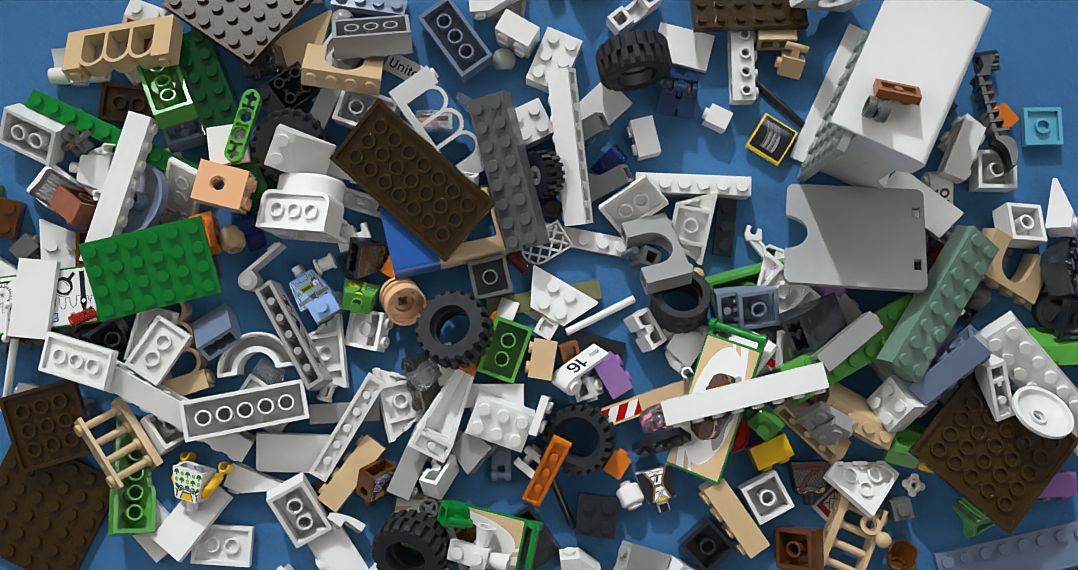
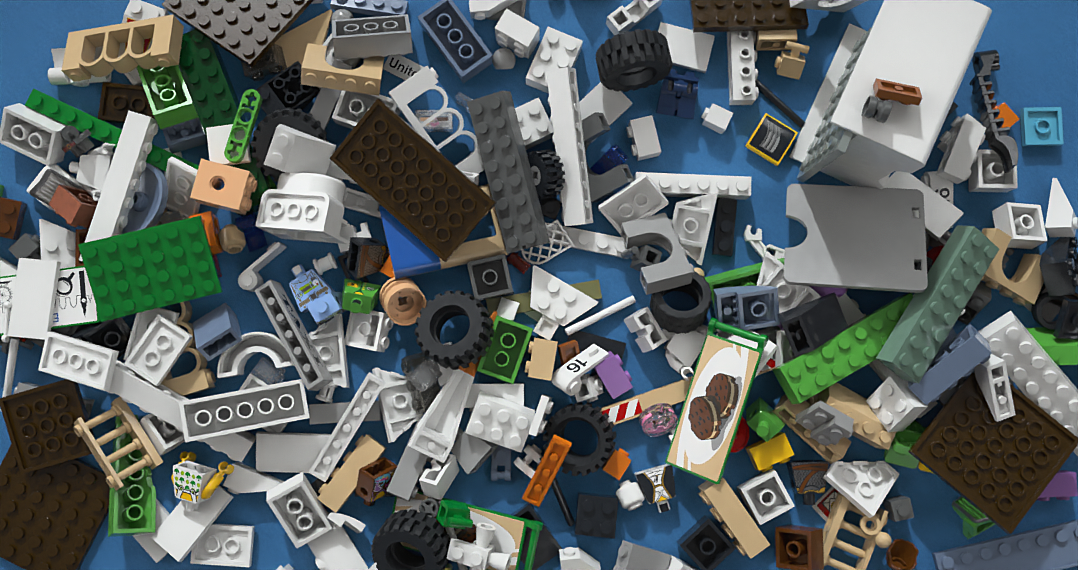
(83, 316): clear red pin -> none
(661, 442): black plate -> none
(745, 394): white brick -> none
(847, 341): light grey brick -> none
(907, 484): white plate -> none
(1042, 412): white dish -> none

